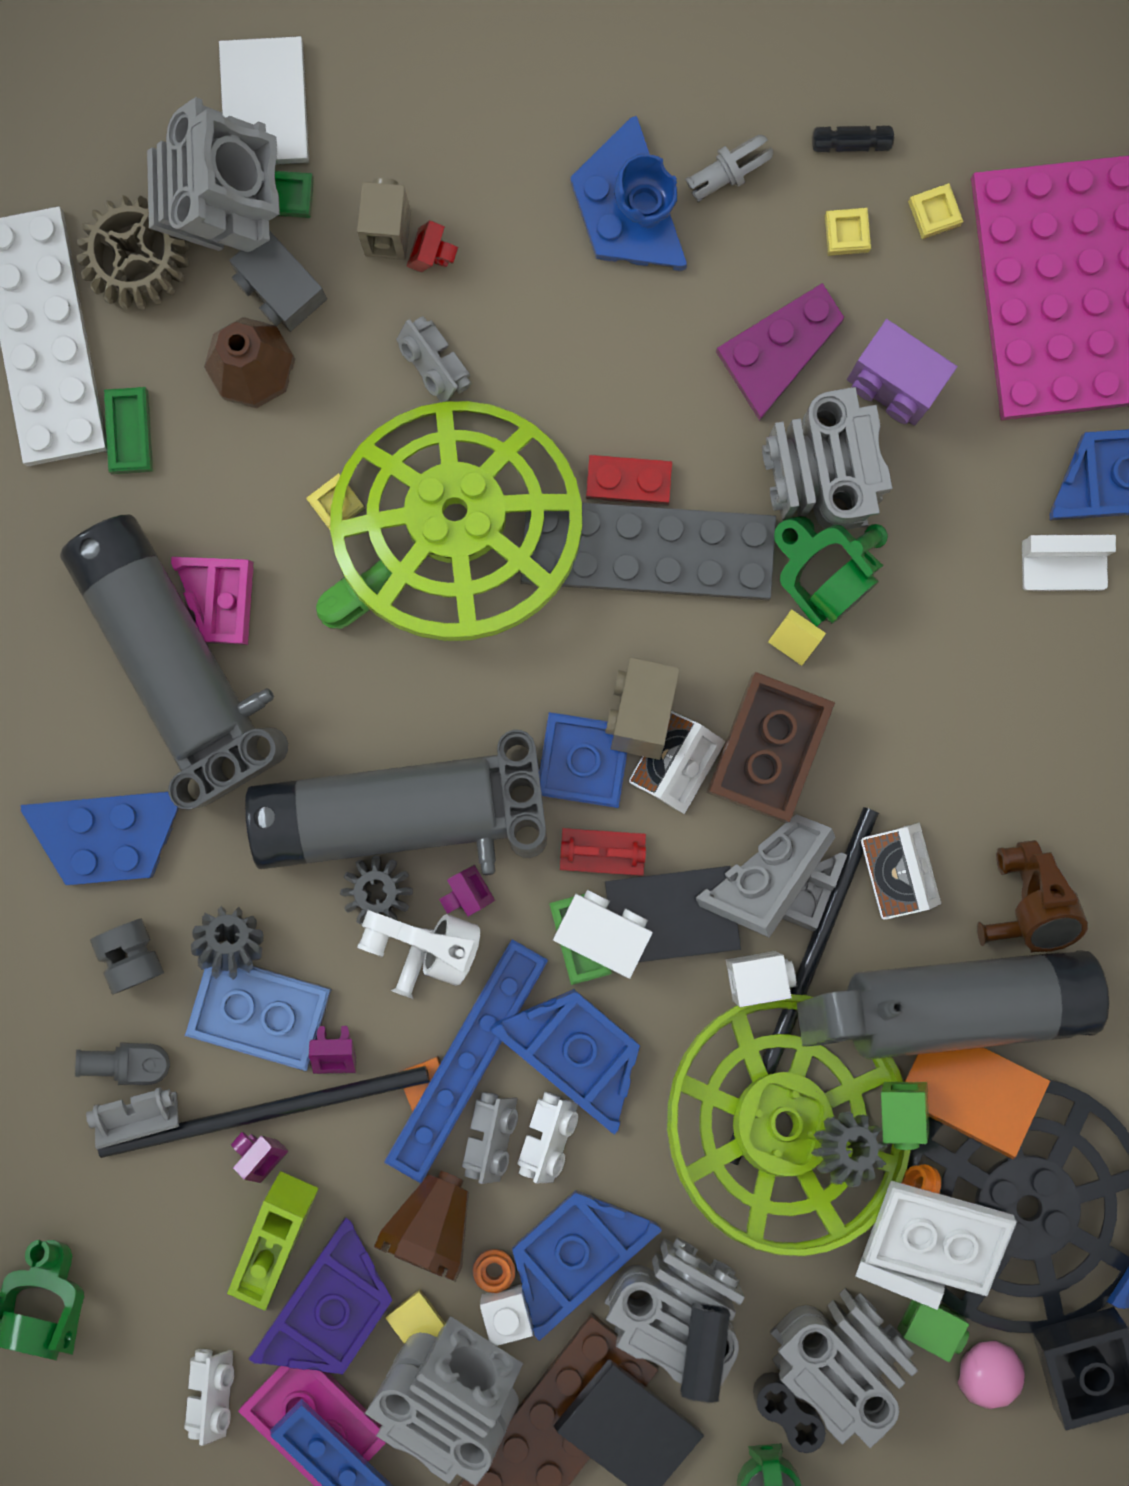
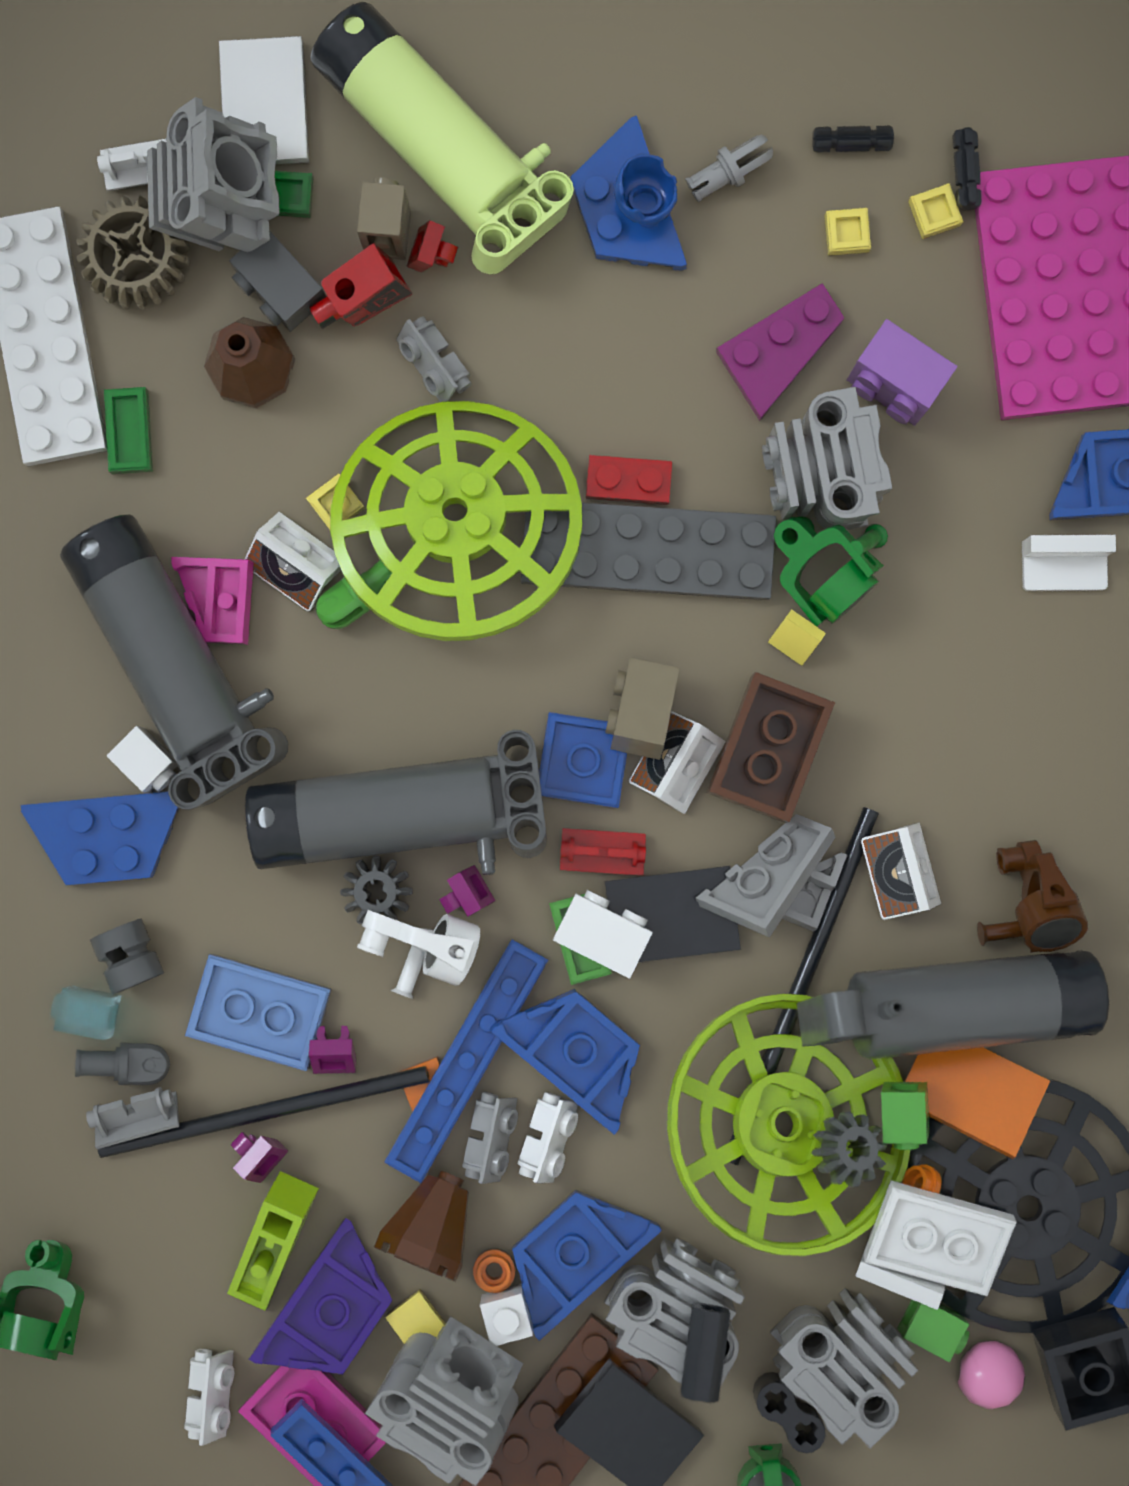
(85, 1012): none -> clear light blue brick
(125, 165): none -> white hinge
(144, 760): none -> white brick
(224, 955): dark grey gear -> none
(292, 560): none -> white panel
(372, 282): none -> red torso
(441, 136): none -> yellowish green piece
(760, 978): white brick -> none
(967, 168): none -> black axle

